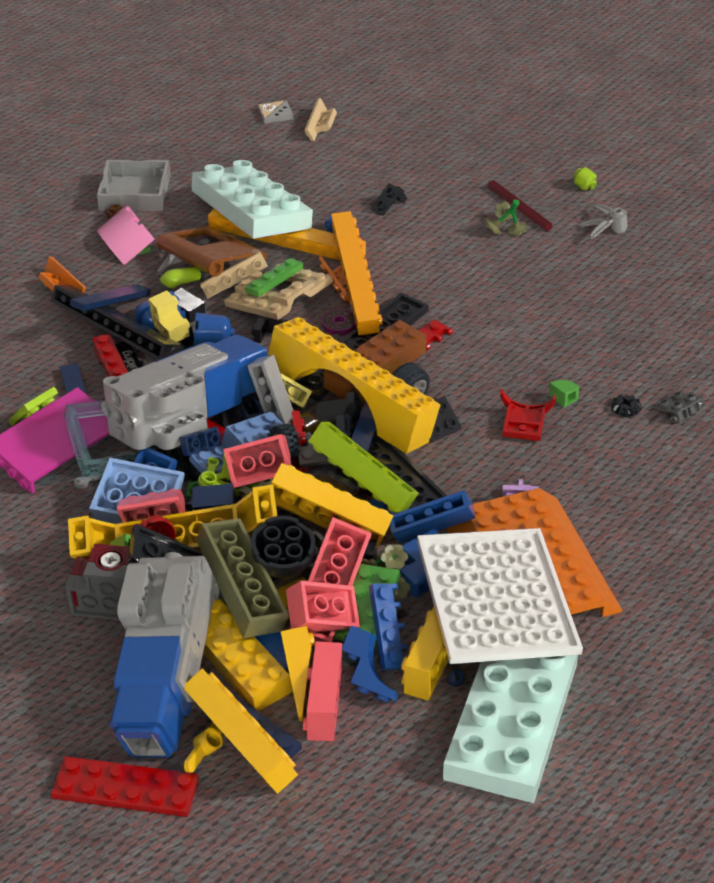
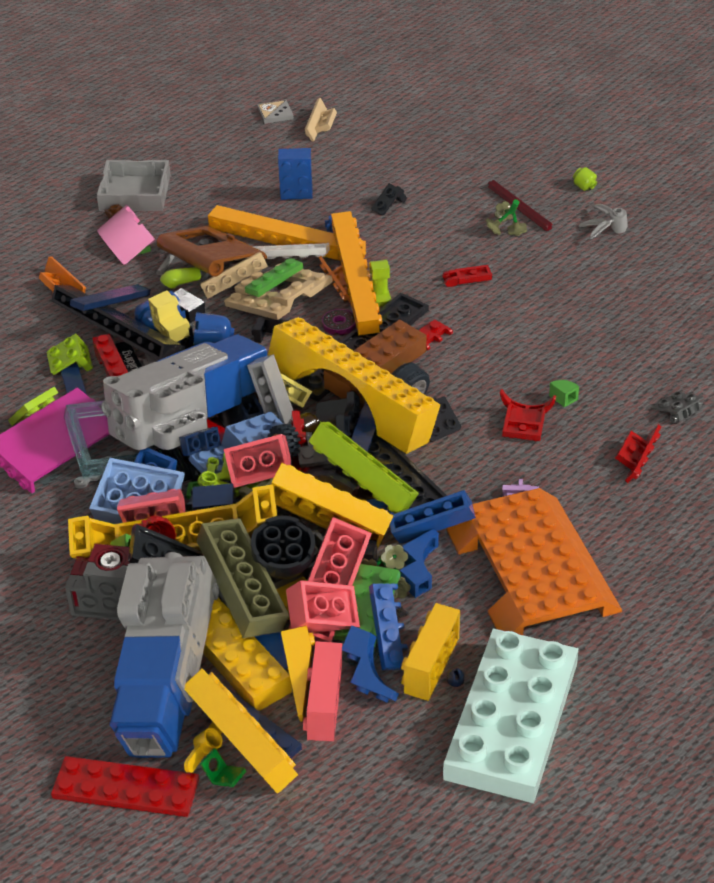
(68, 352): none -> lime bracket
(223, 774): none -> green bracket
(251, 199): light aqua plate -> none
(289, 251): none -> white plate
(295, 173): none -> blue brick
(379, 276): none -> lime piece
(467, 275): none -> red hinge
(497, 596): white plate -> none
(623, 409): black gear -> none
(634, 451): none -> red bracket

